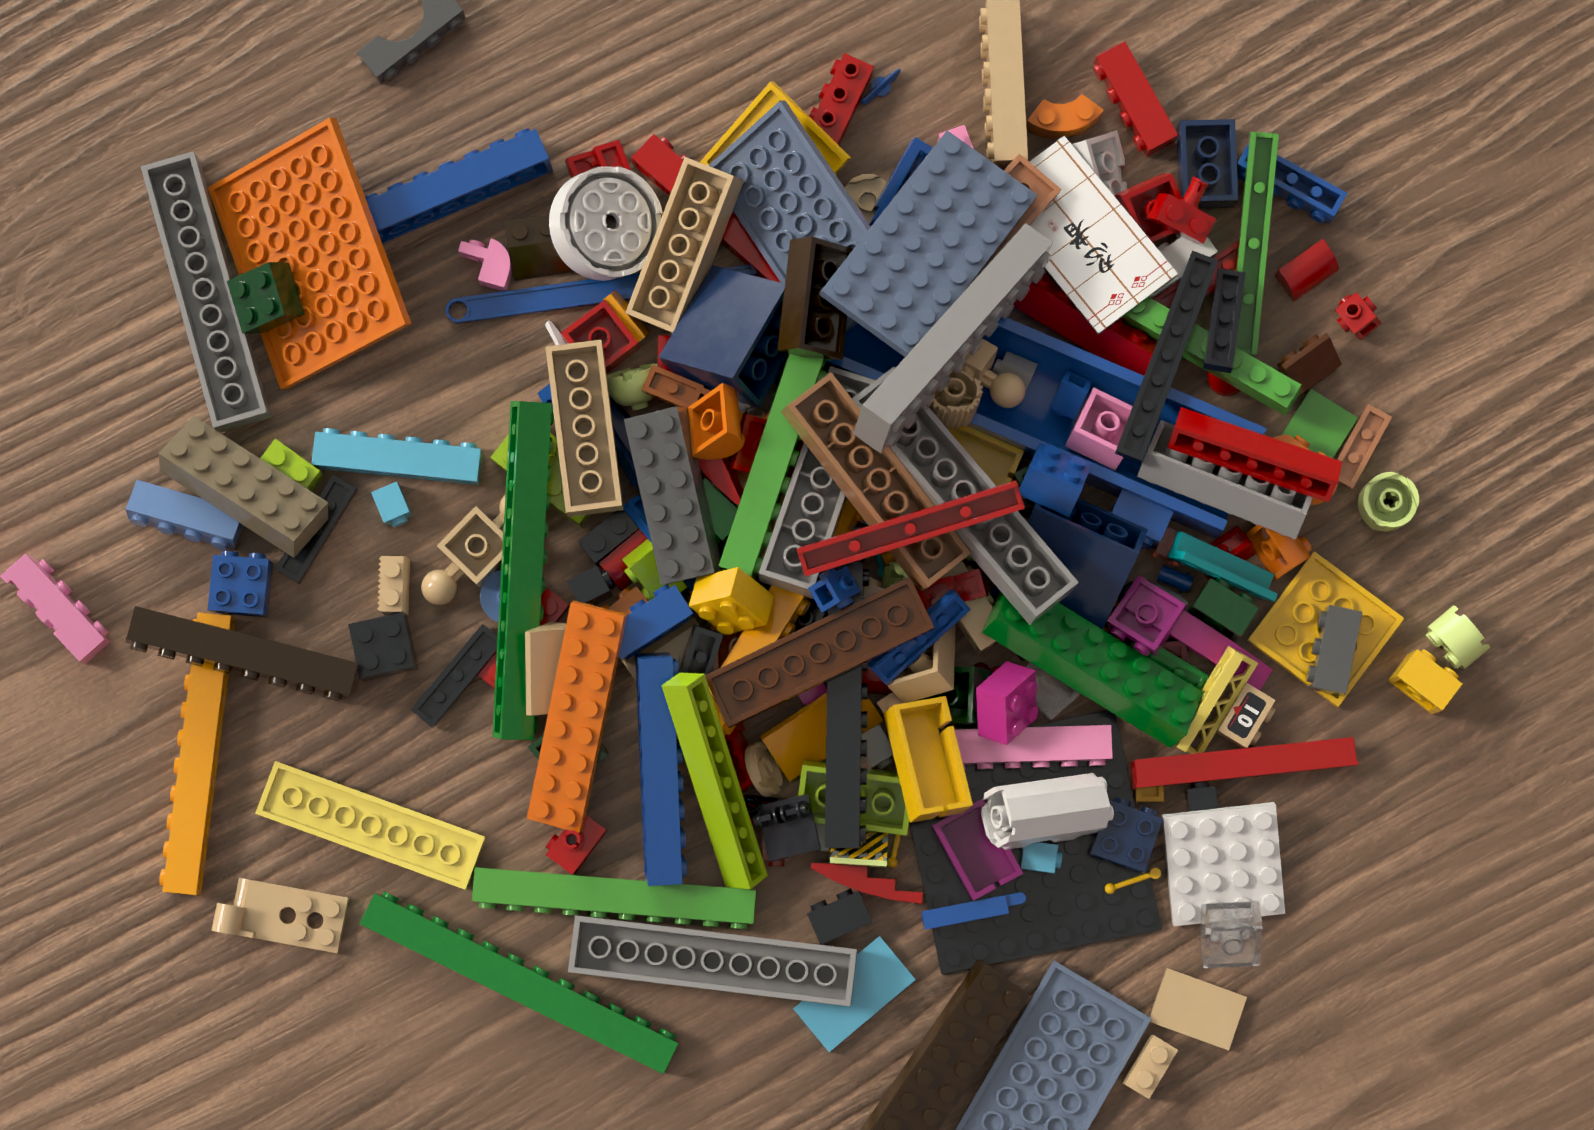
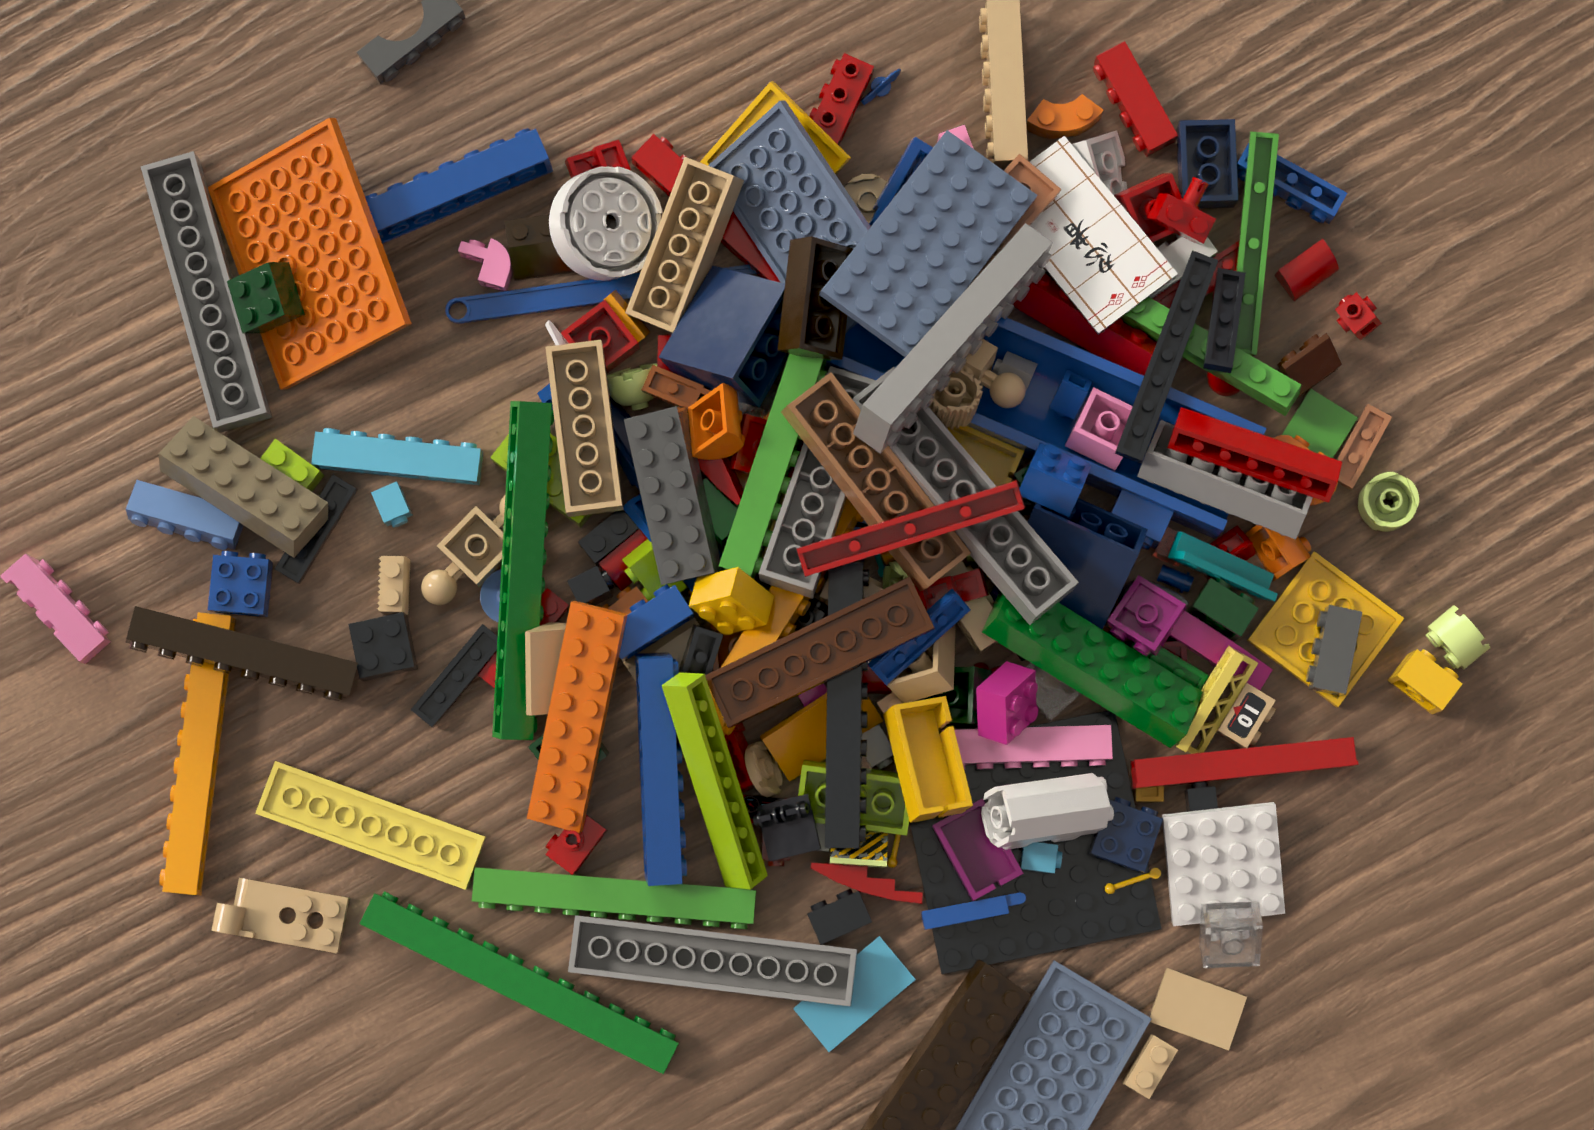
(834, 589): blue brick -> none

